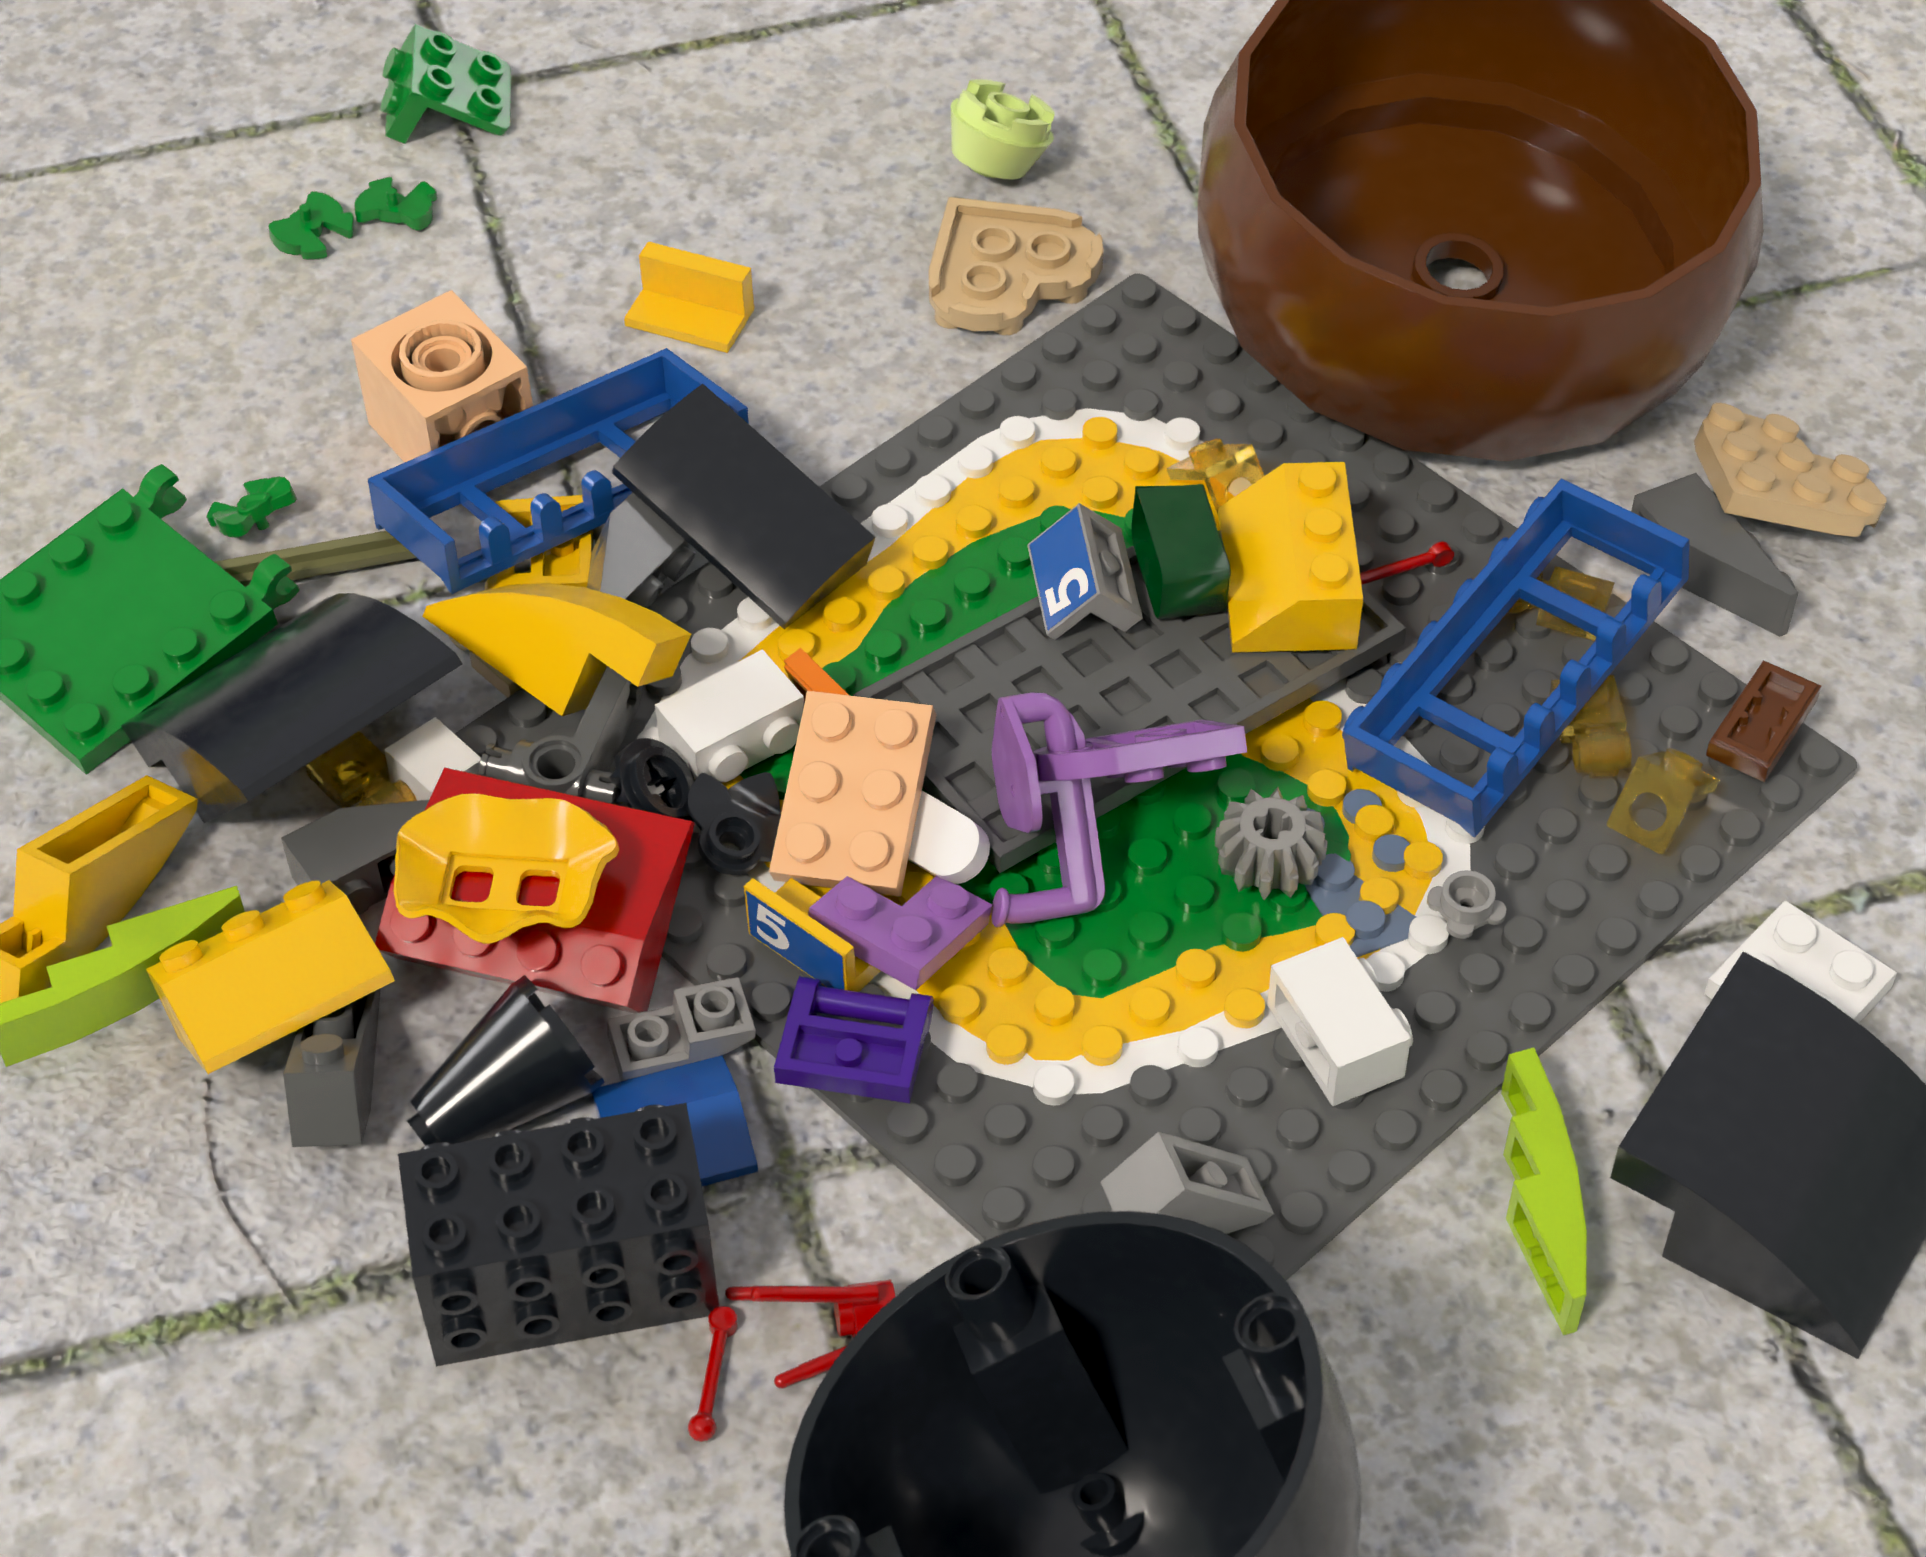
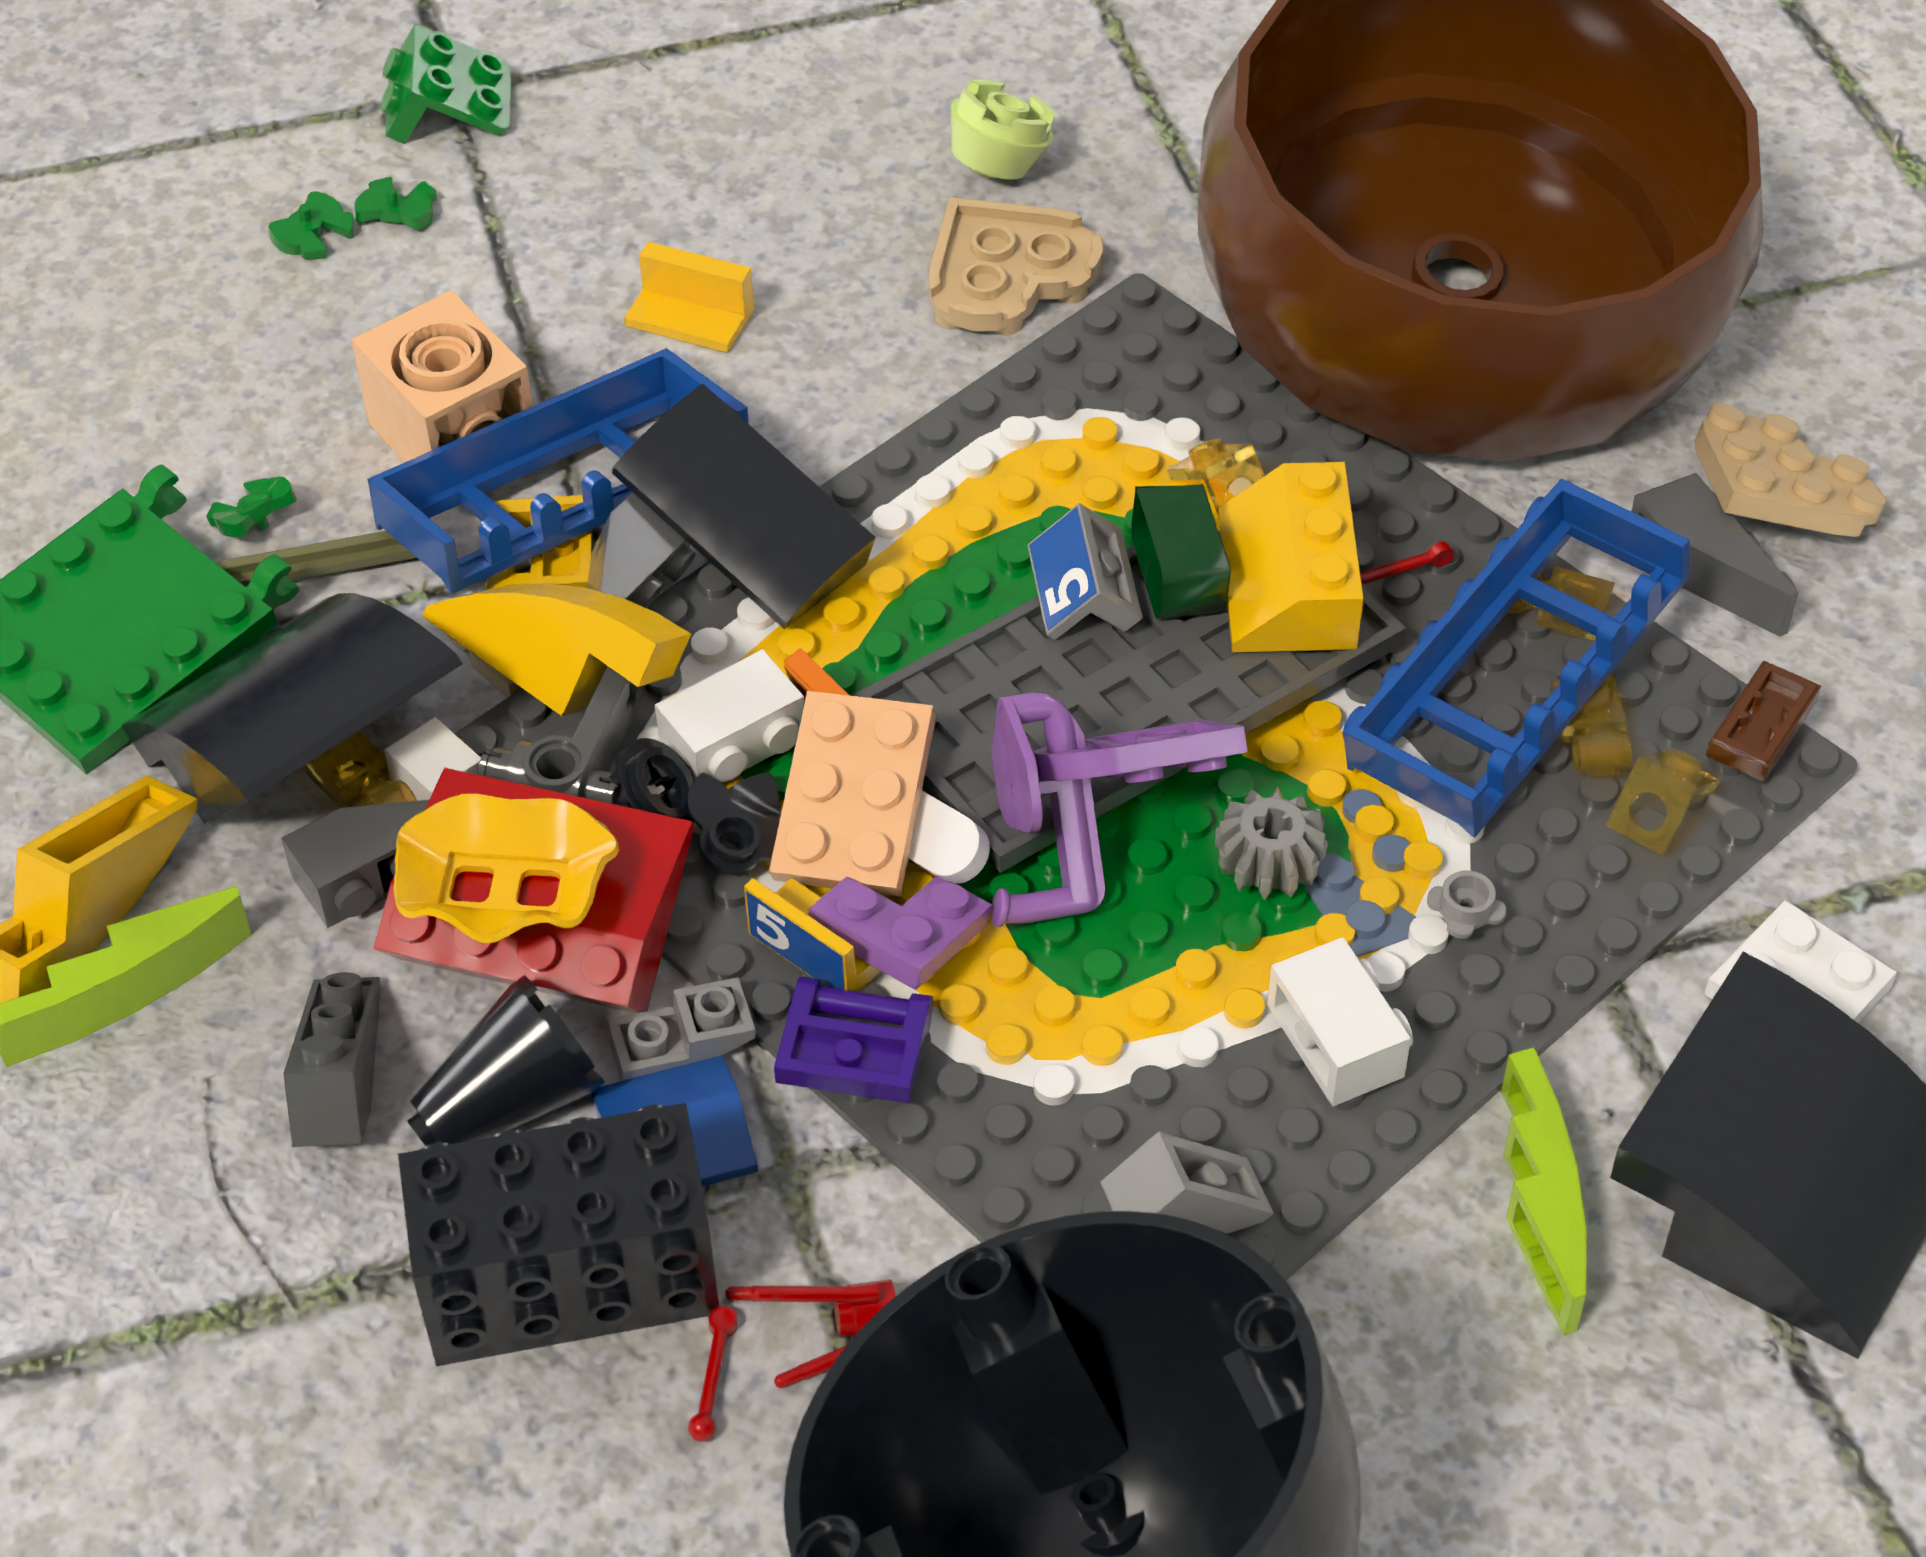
(268, 974): yellow slope -> none

